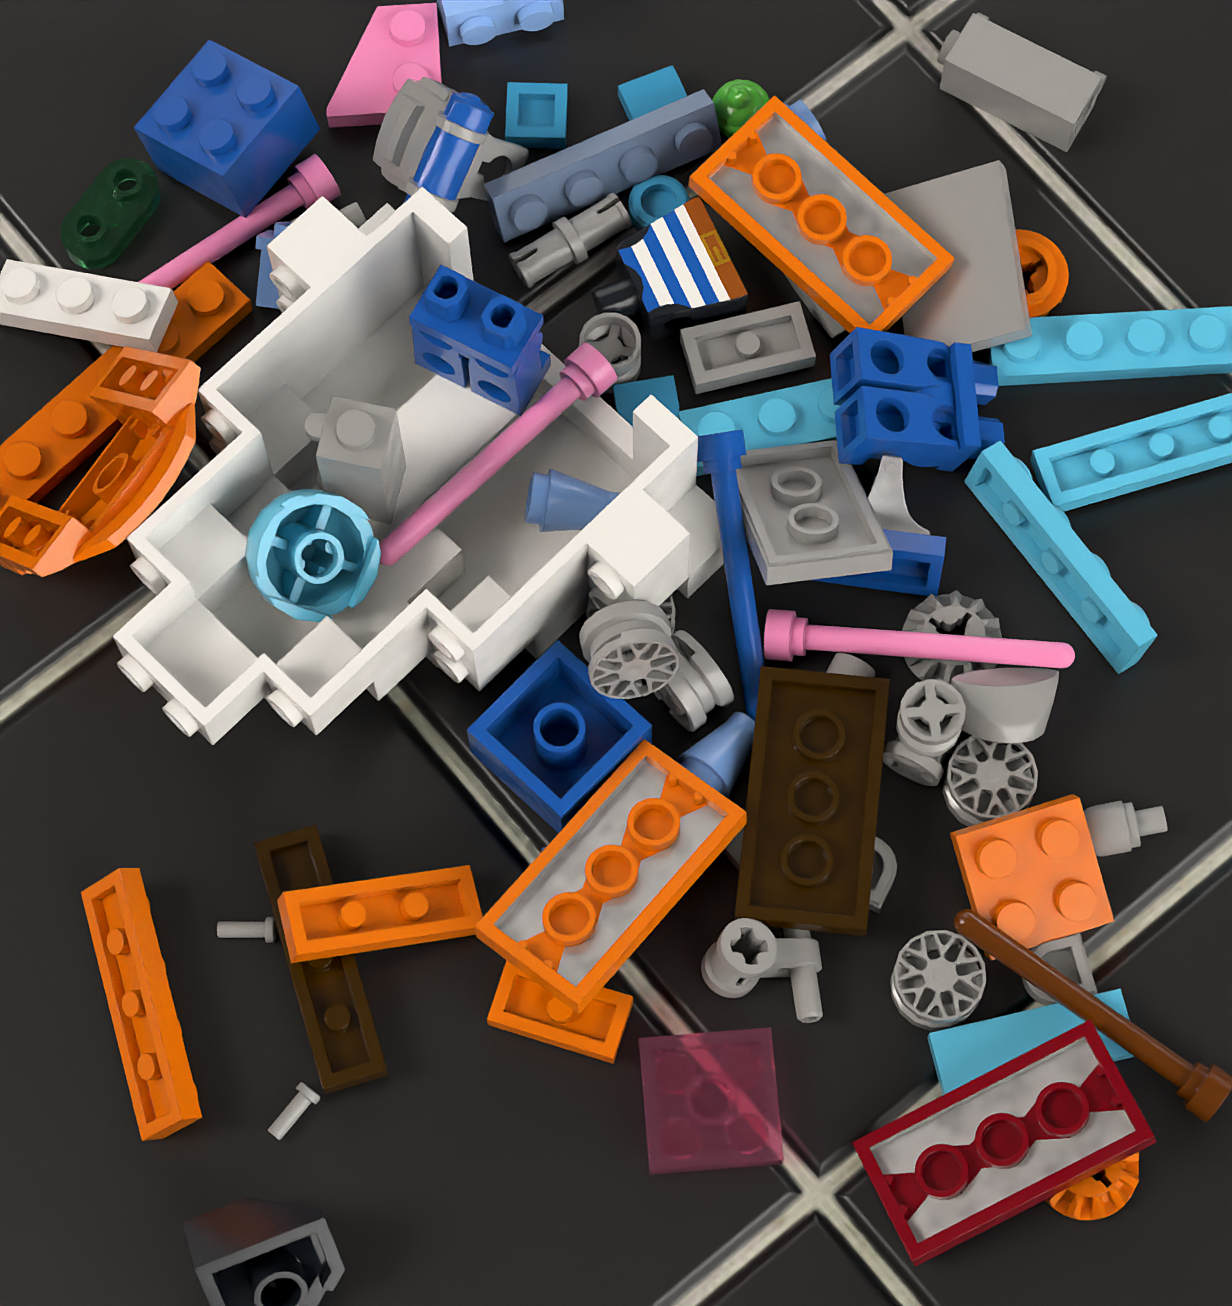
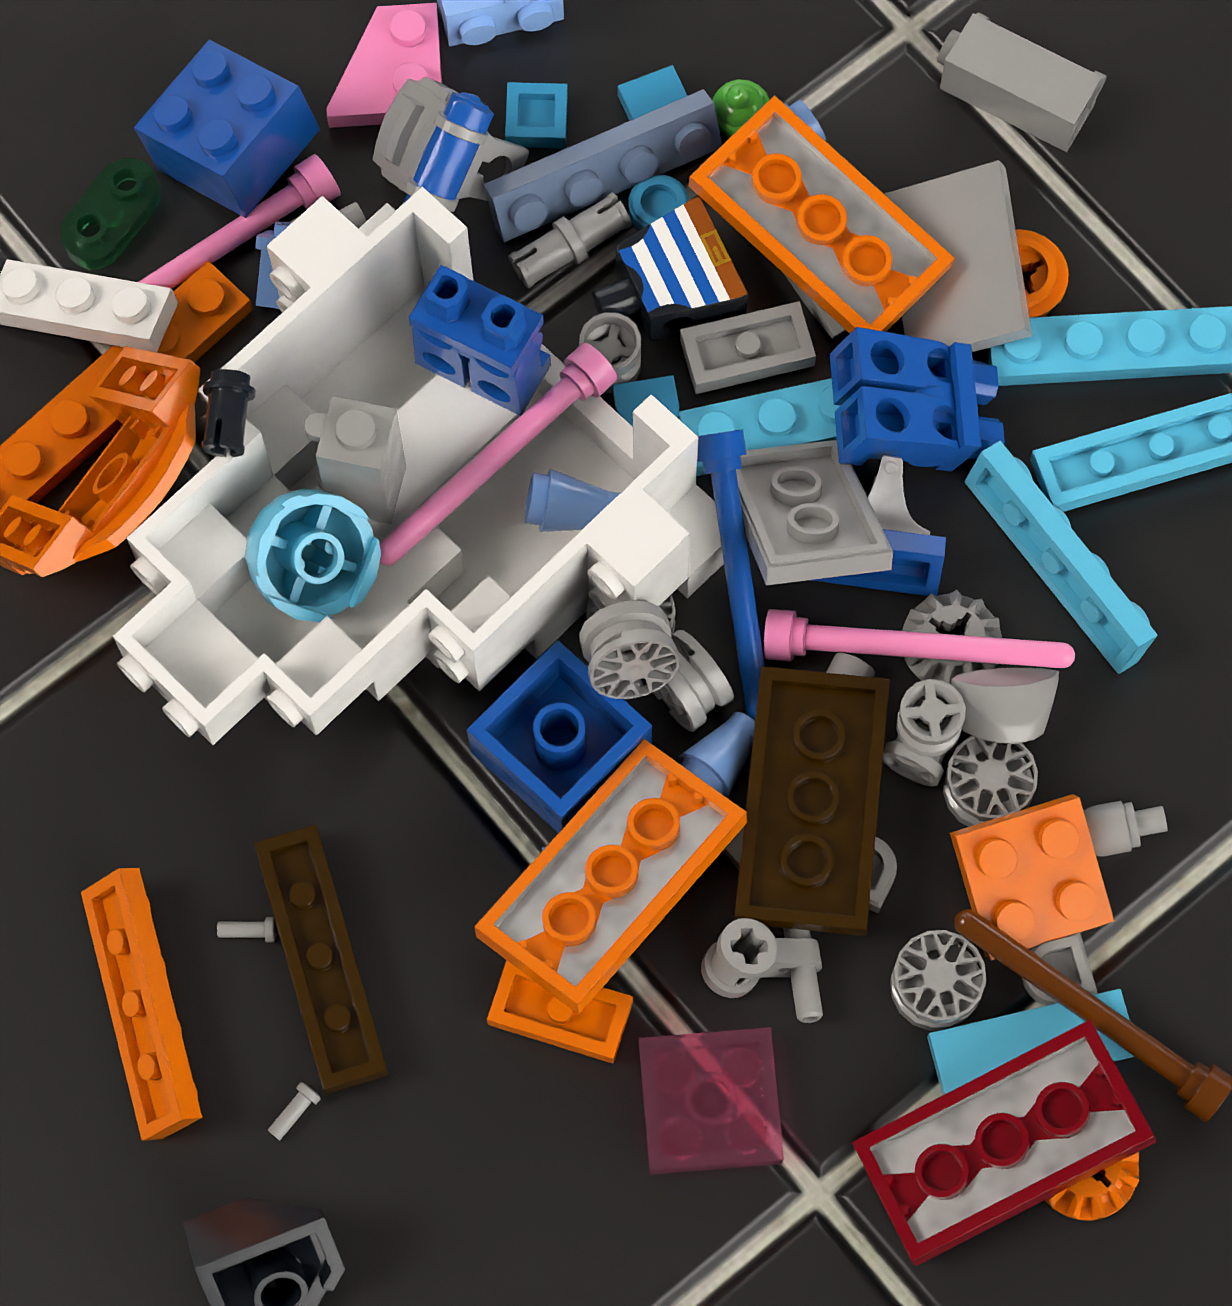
(226, 412): none -> black pin
(379, 913): orange plate -> none

